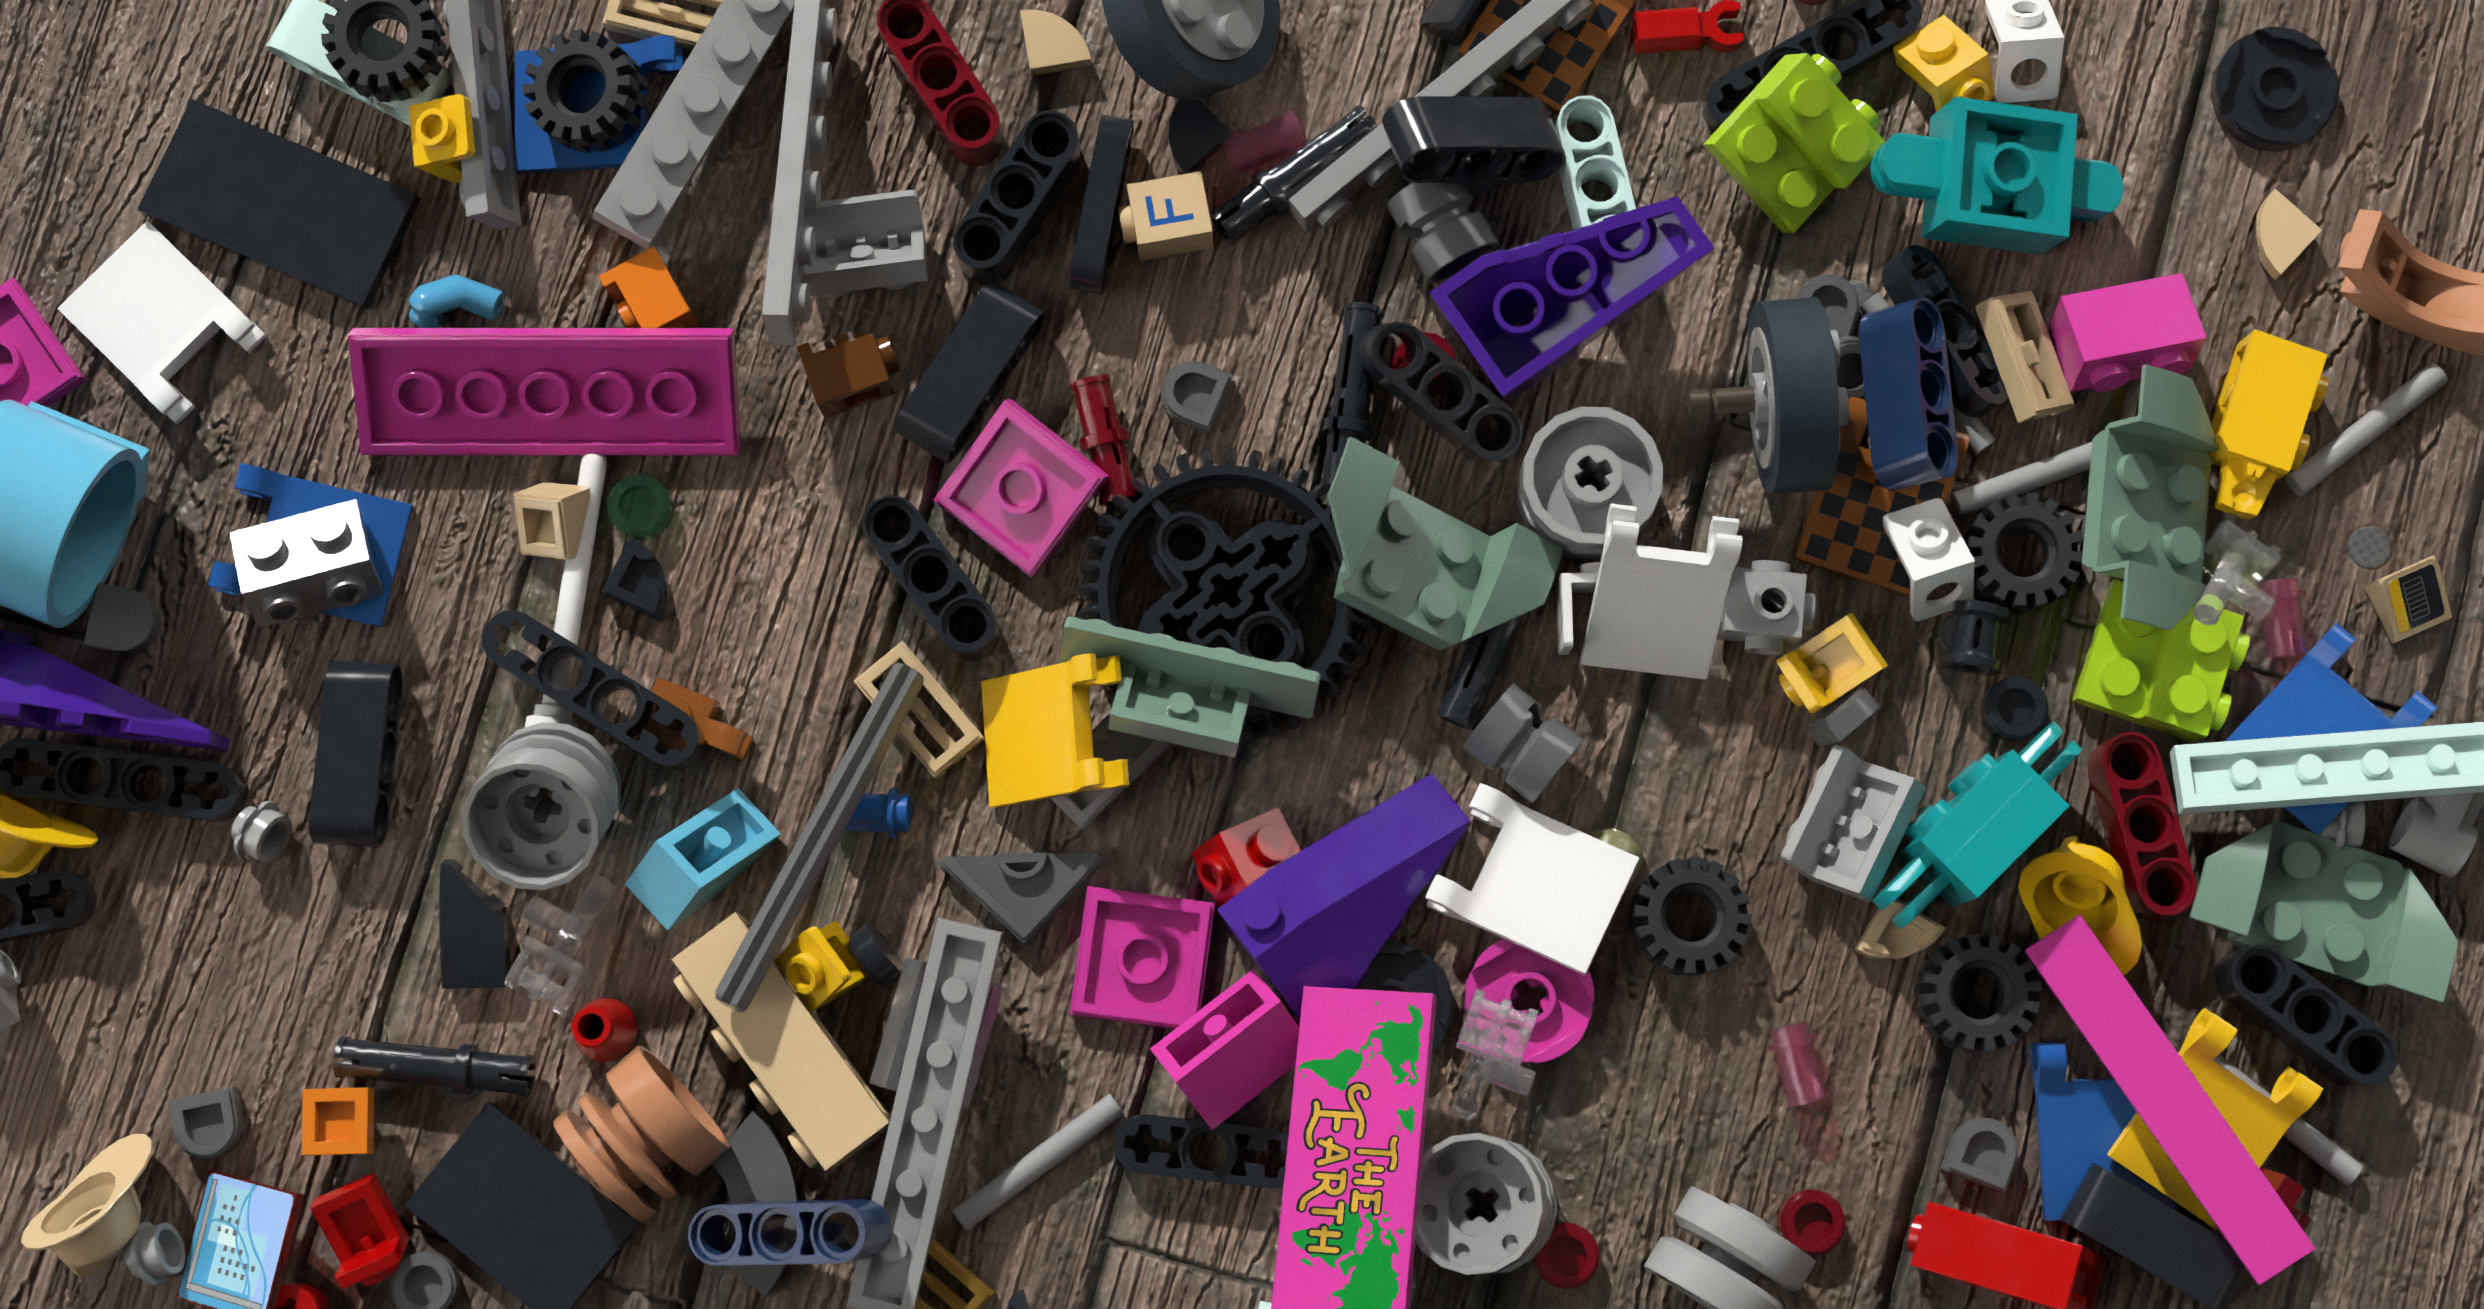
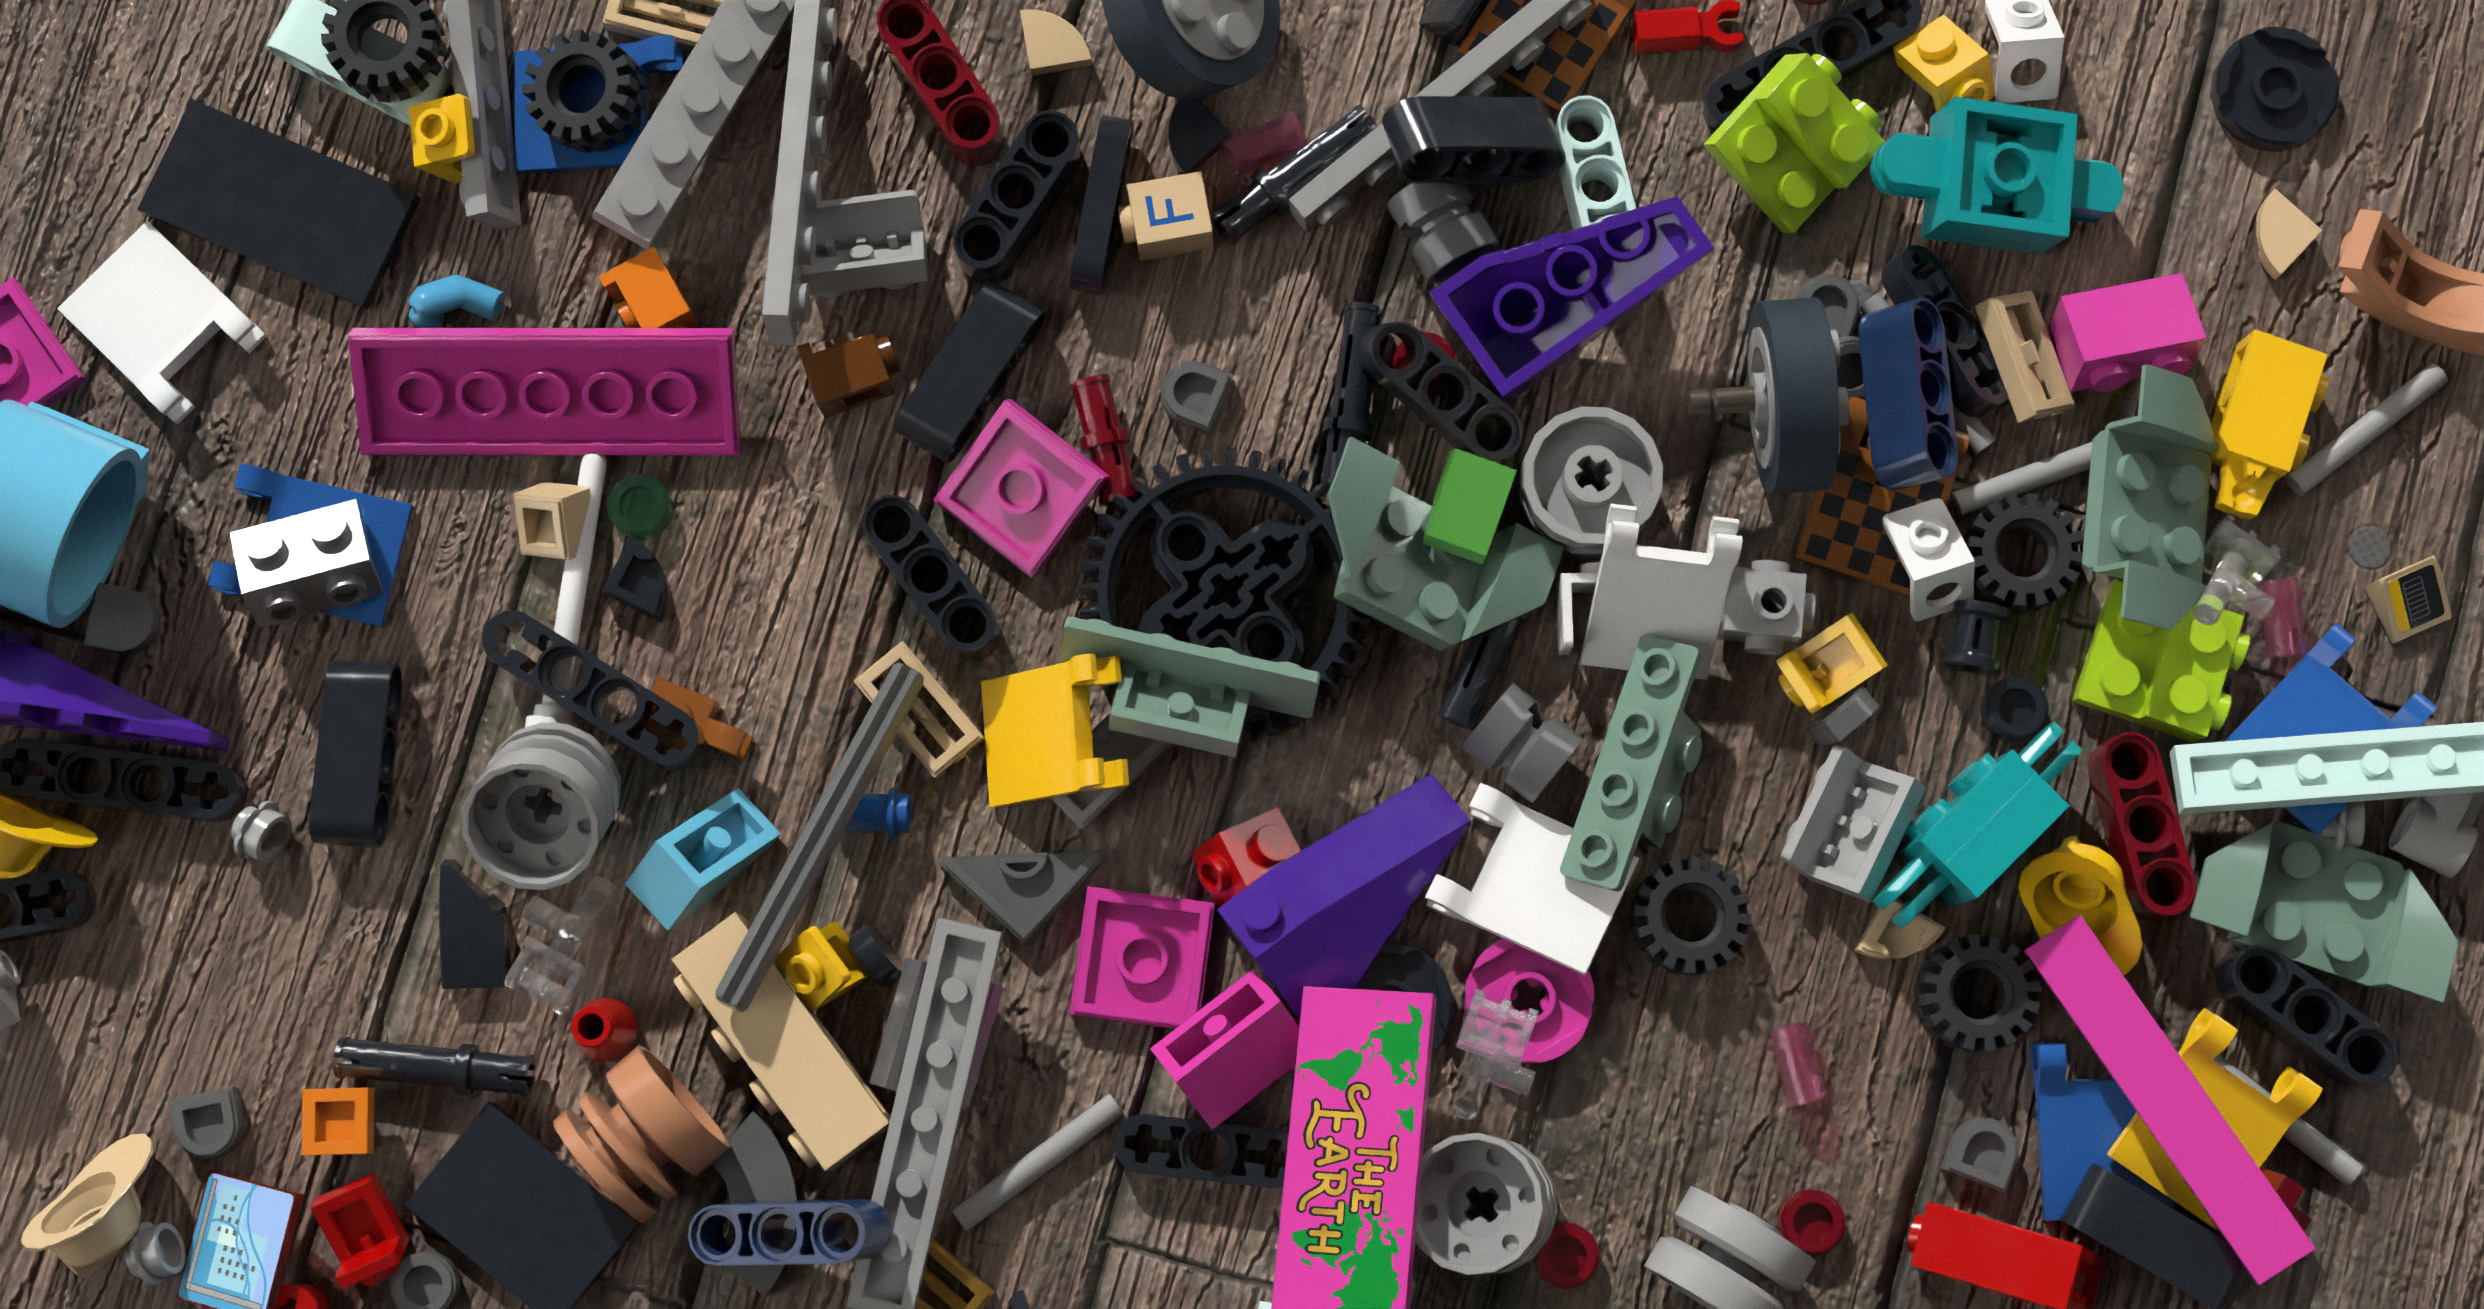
(1468, 505): none -> bright green slope
(1639, 766): none -> sand green bracket

